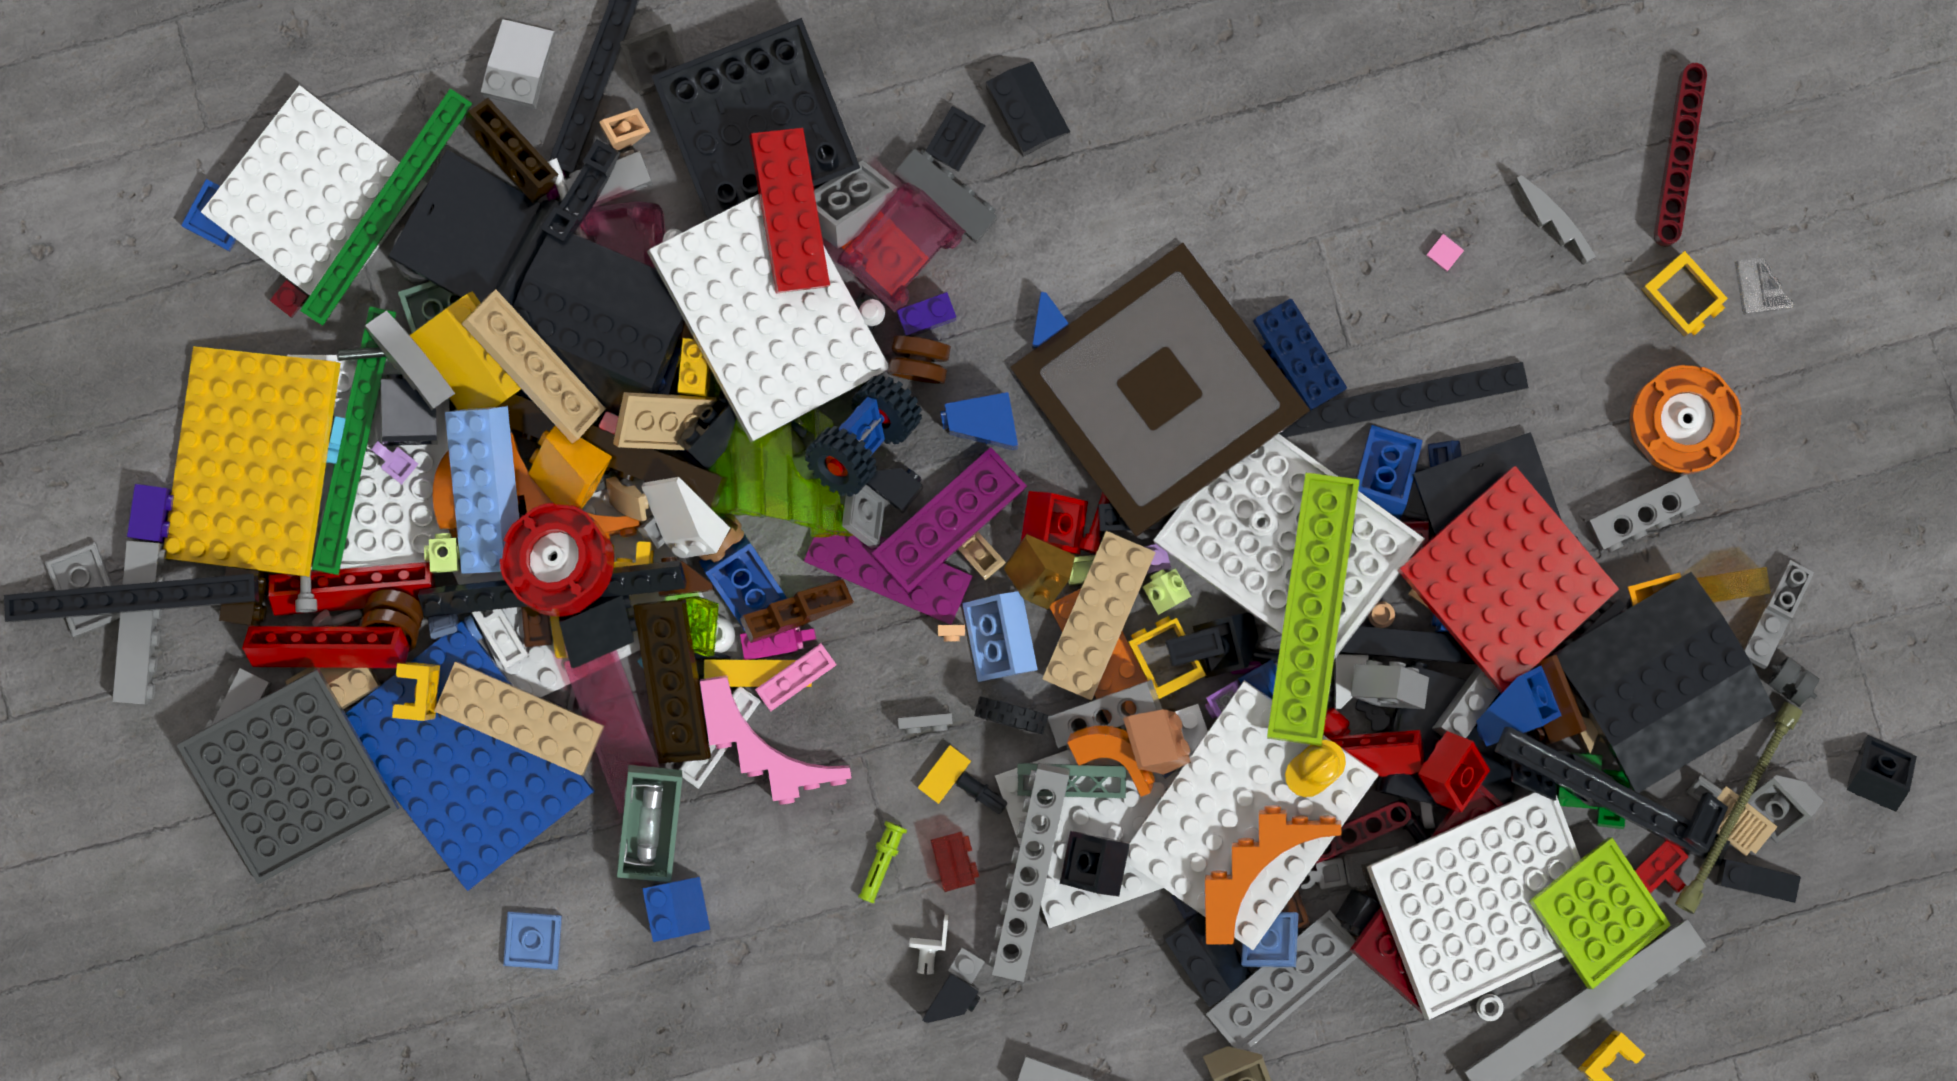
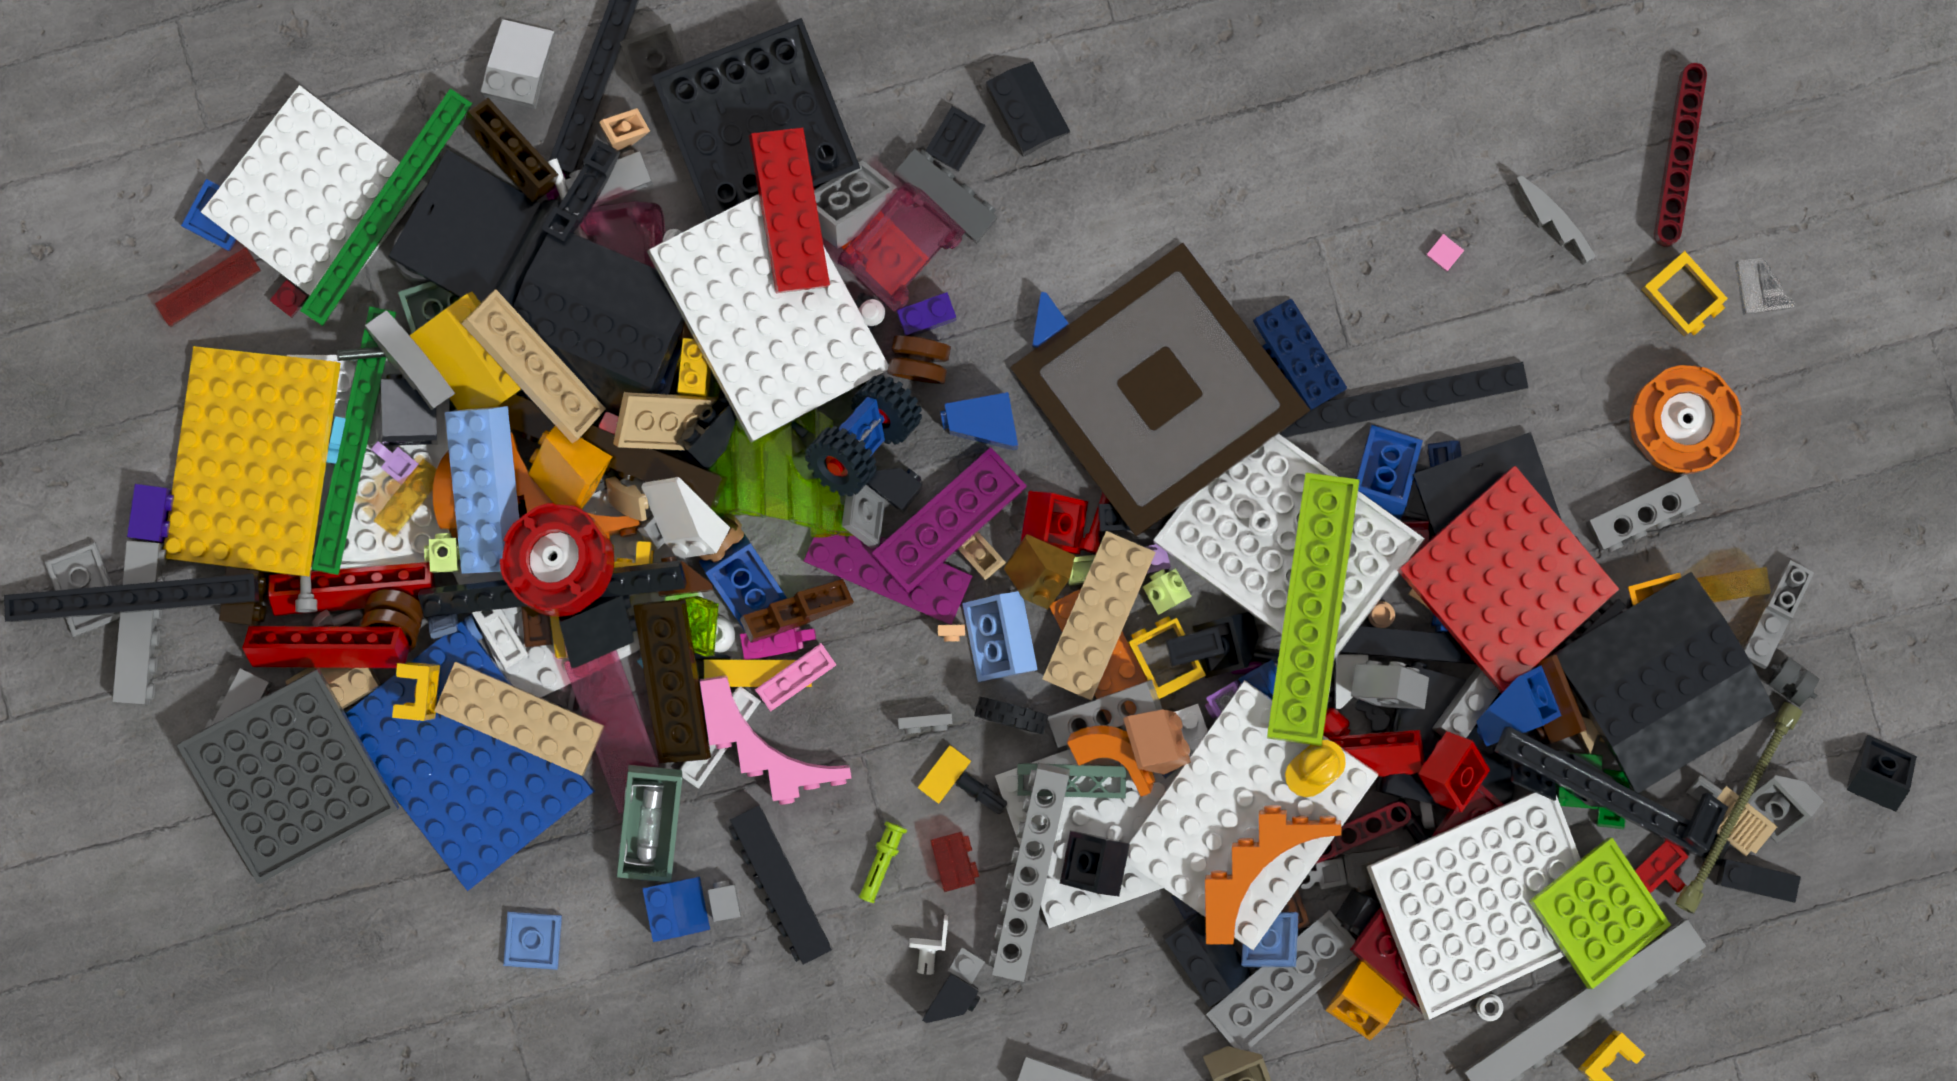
(208, 287): none -> clear red plate
(407, 499): none -> clear yellow slope
(724, 901): none -> light grey brick
(780, 884): none -> black brick
(1364, 1001): none -> light orange slope

